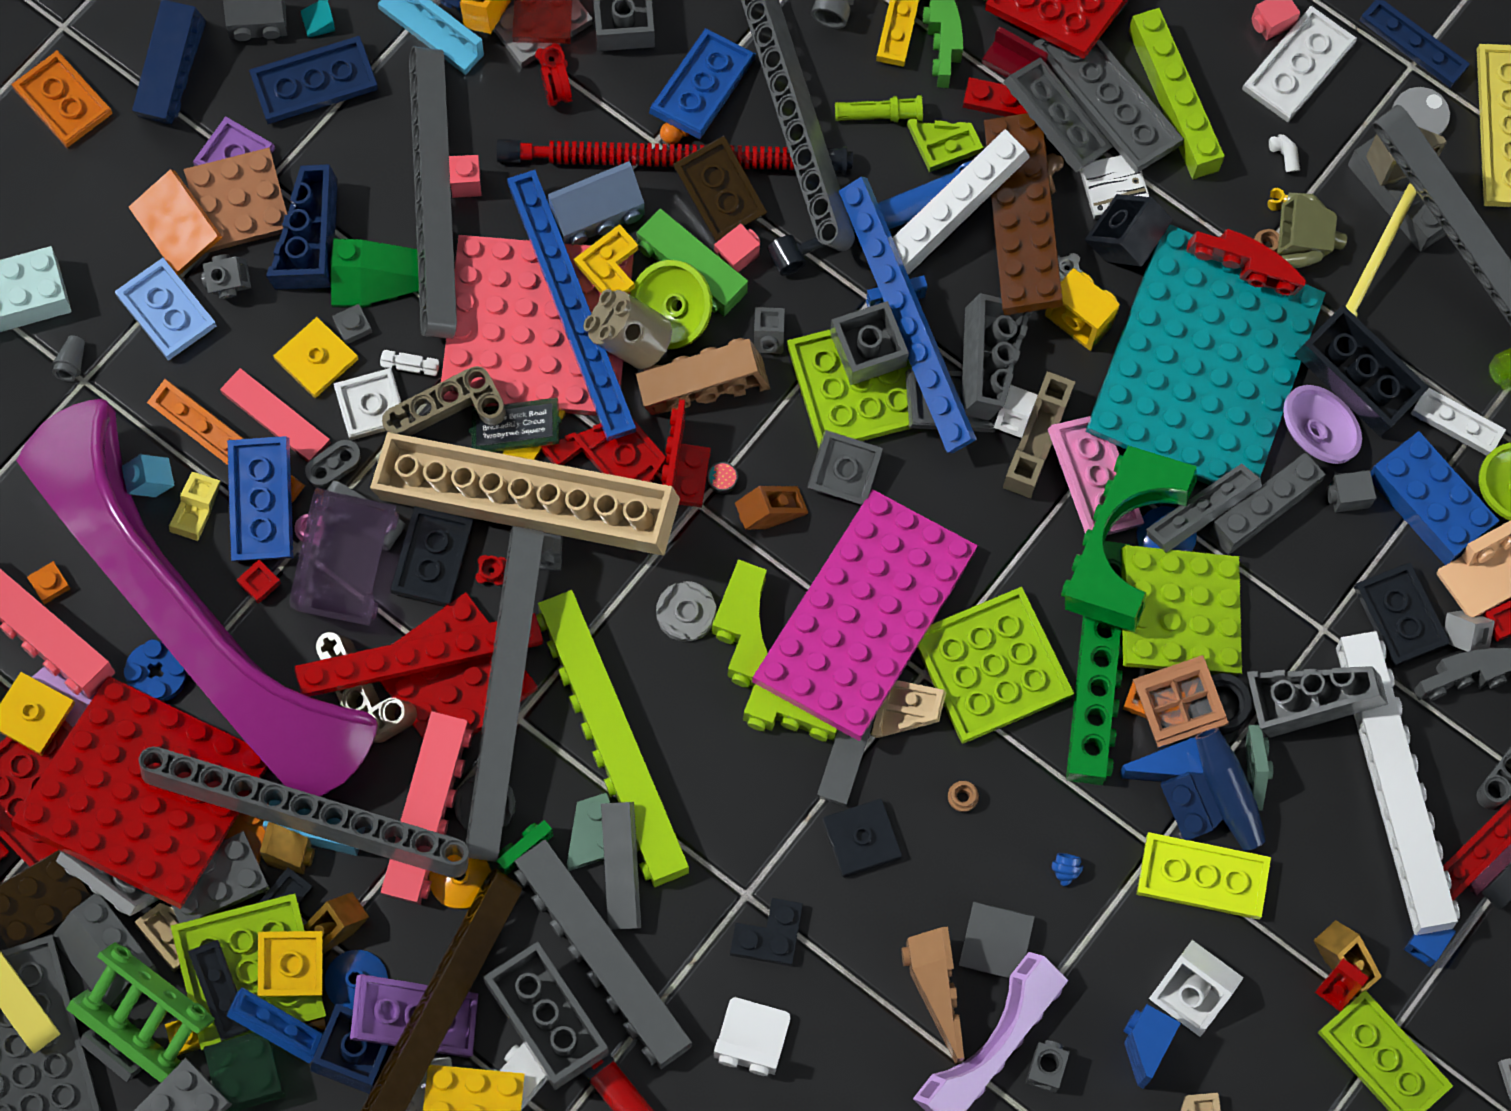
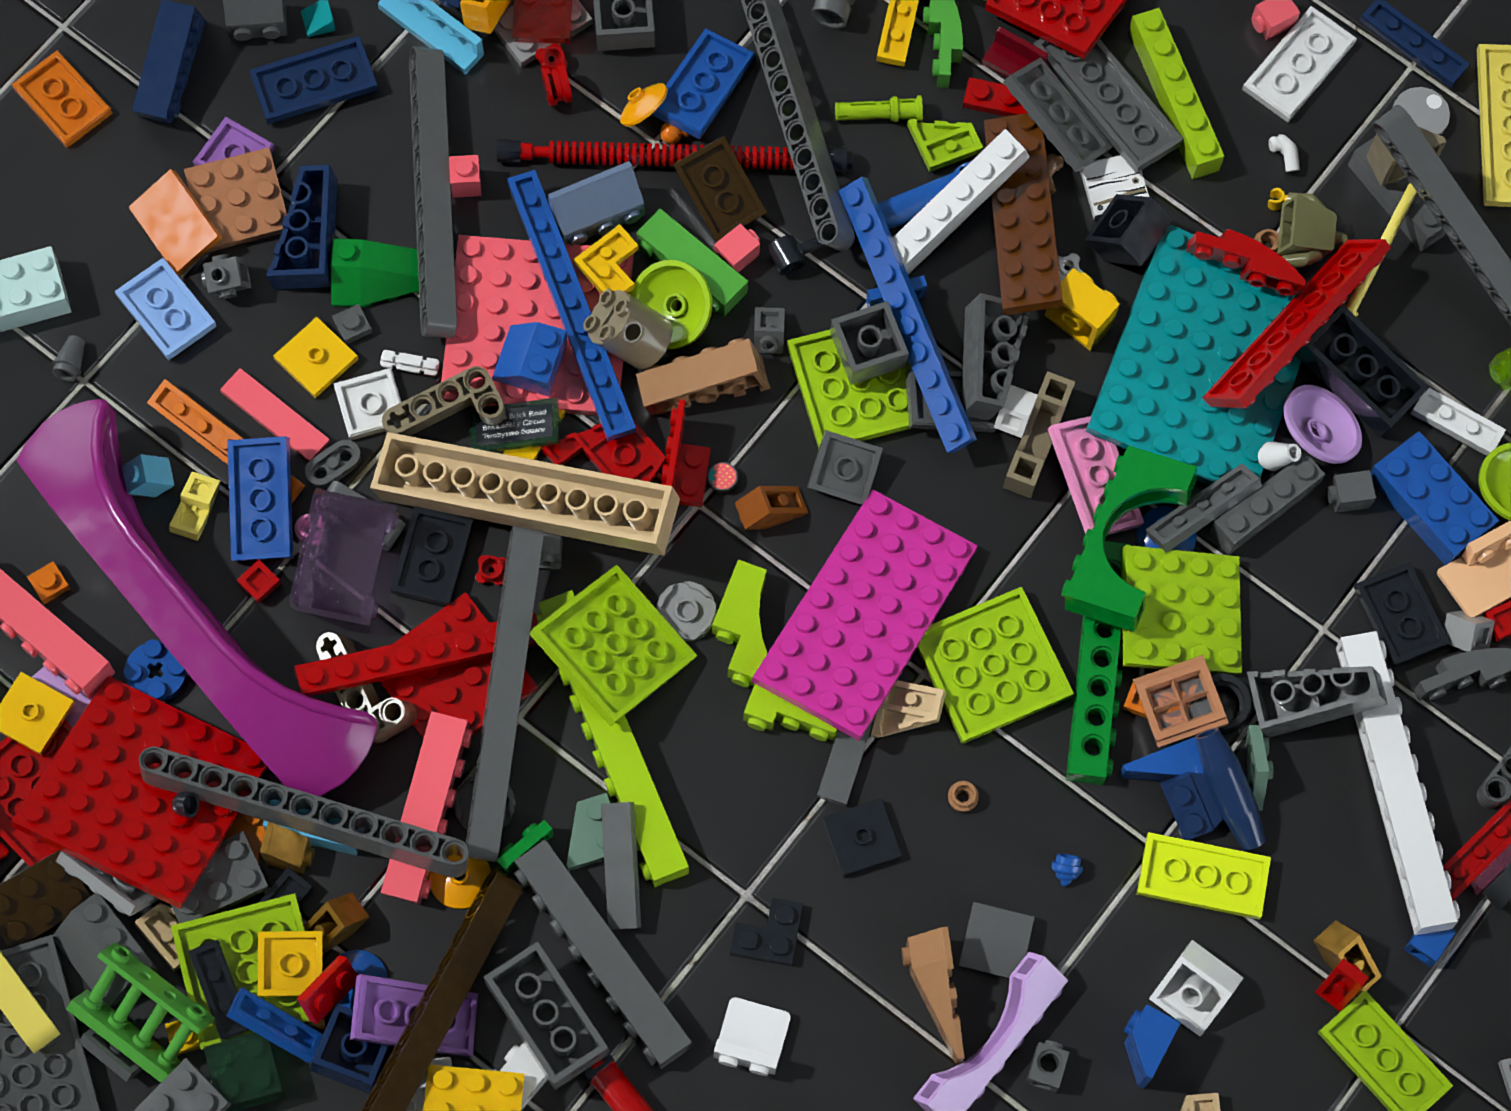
(186, 804): none -> black hinge
(328, 989): none -> red plate
(531, 357): none -> blue slope
(613, 645): none -> lime plate
(643, 103): none -> light orange dish
(1277, 455): none -> white cone
(1297, 323): none -> red plate

